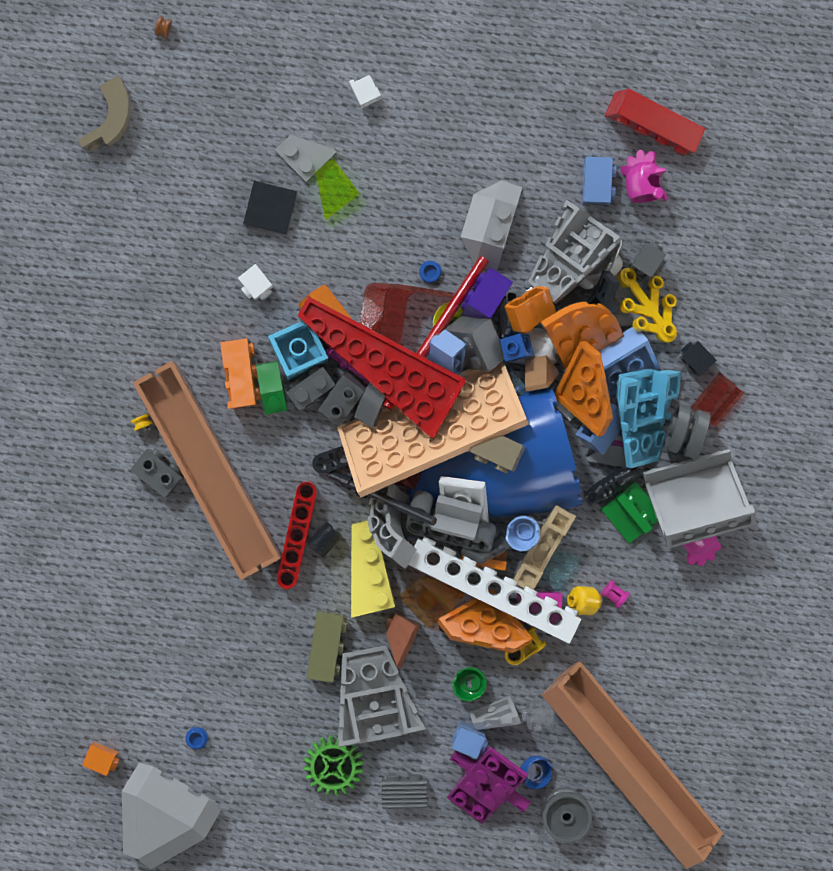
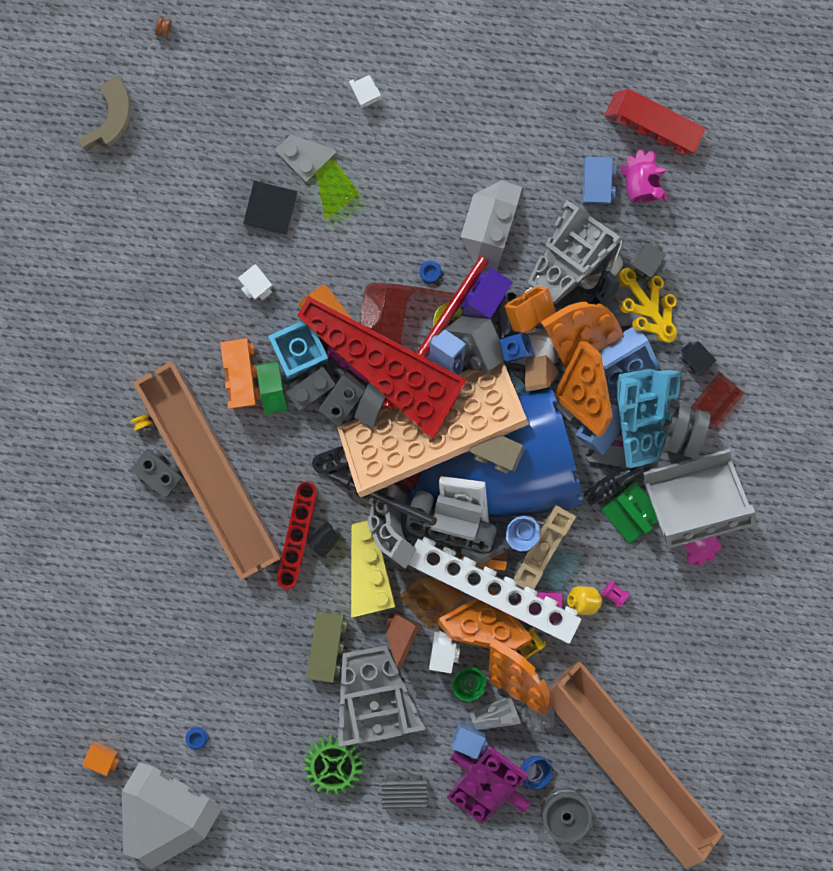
(443, 653): none -> white brick
(517, 677): none -> orange plate

